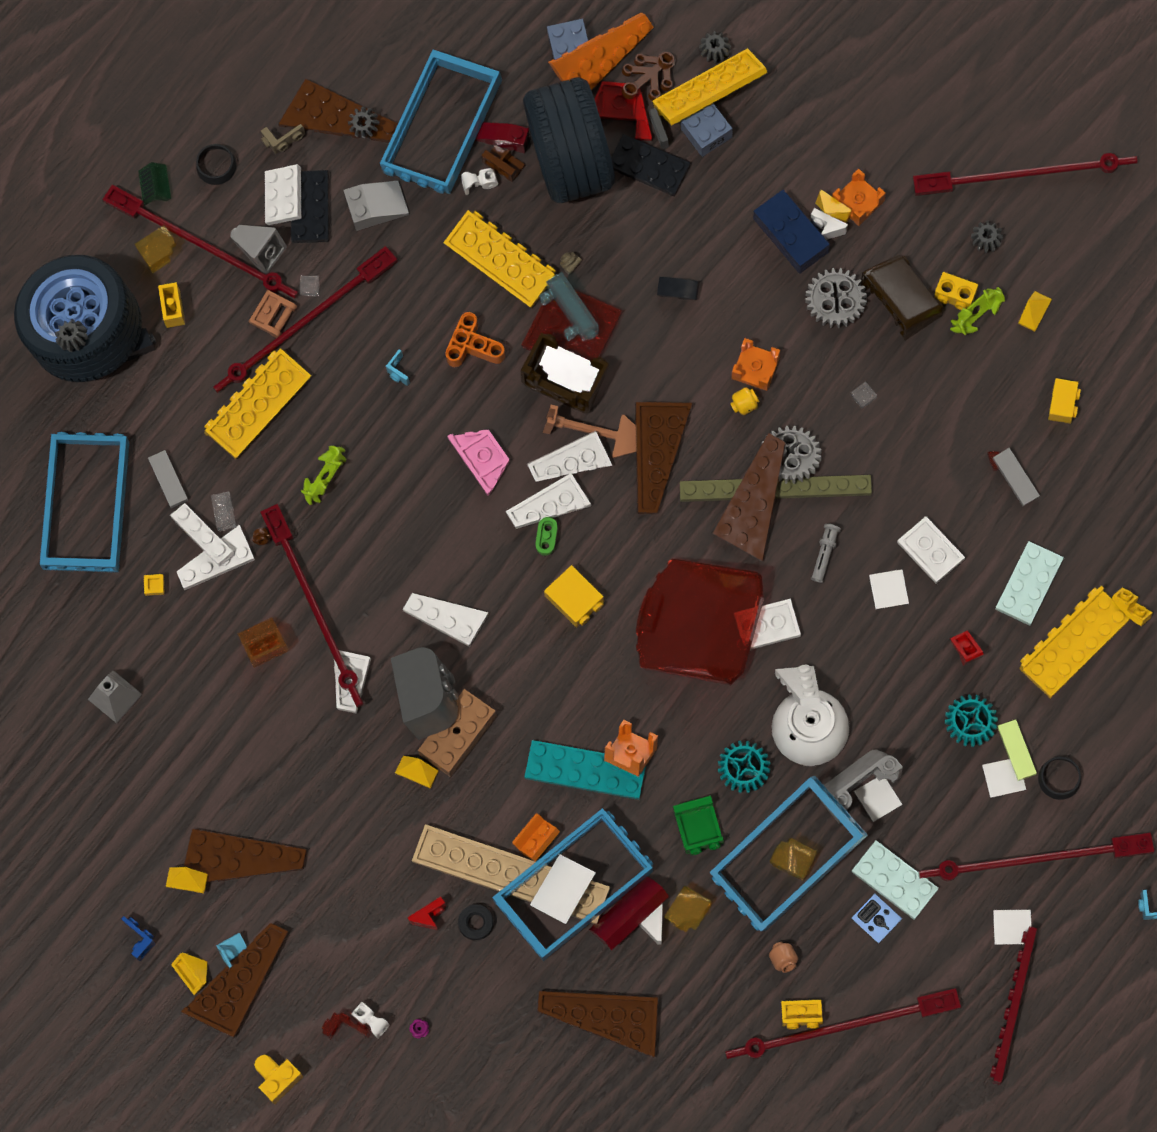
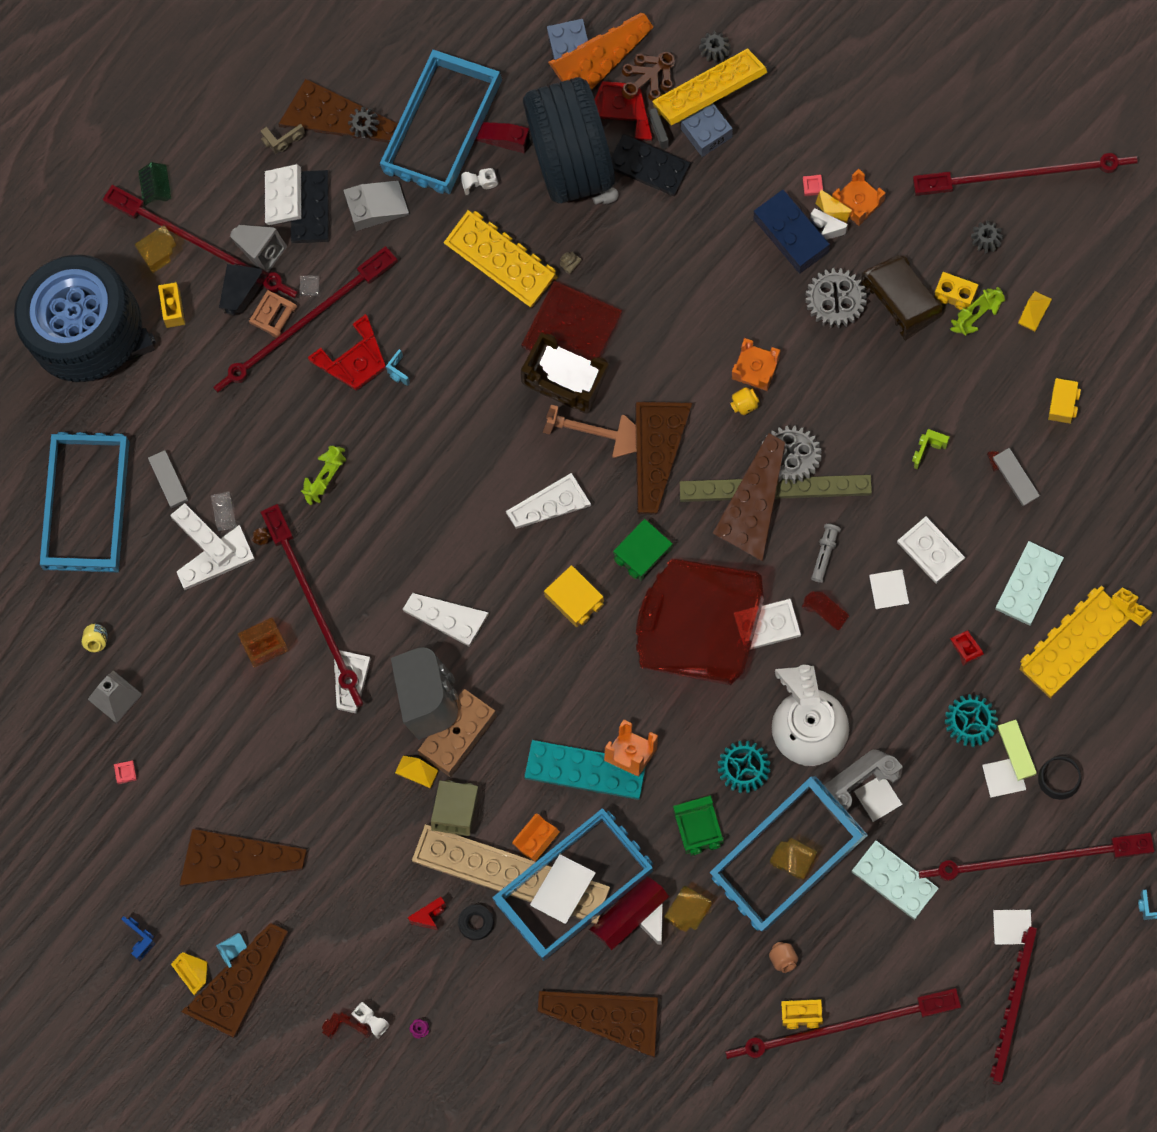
(71, 335): dark grey gear -> none
(94, 638): none -> light yellow head
(125, 772): none -> coral tile
(154, 584): yellow plate -> none
(186, 879): yellow slope -> none
(217, 180): black tyre -> none
(240, 287): none -> black slope
(257, 403): yellow bracket -> none
(277, 1078): yellow brick -> none
(357, 364): none -> red wing
(454, 808): none -> olive brick
(472, 339): orange beam -> none
(482, 457): bright pink wing -> none
(503, 162): reddish brown panel -> none
(546, 537): bright green plate -> none
(572, 306): clear light blue brick -> none
(577, 456): white wing -> none
(606, 197): none -> light grey cylinder
(642, 550): none -> green panel
(678, 288): black slope -> none
(812, 185): none -> coral tile
(825, 608): none -> clear red bracket
(863, 395): clear tile -> none
(876, 918): light blue sticker -> none
(934, 438): none -> lime bracket

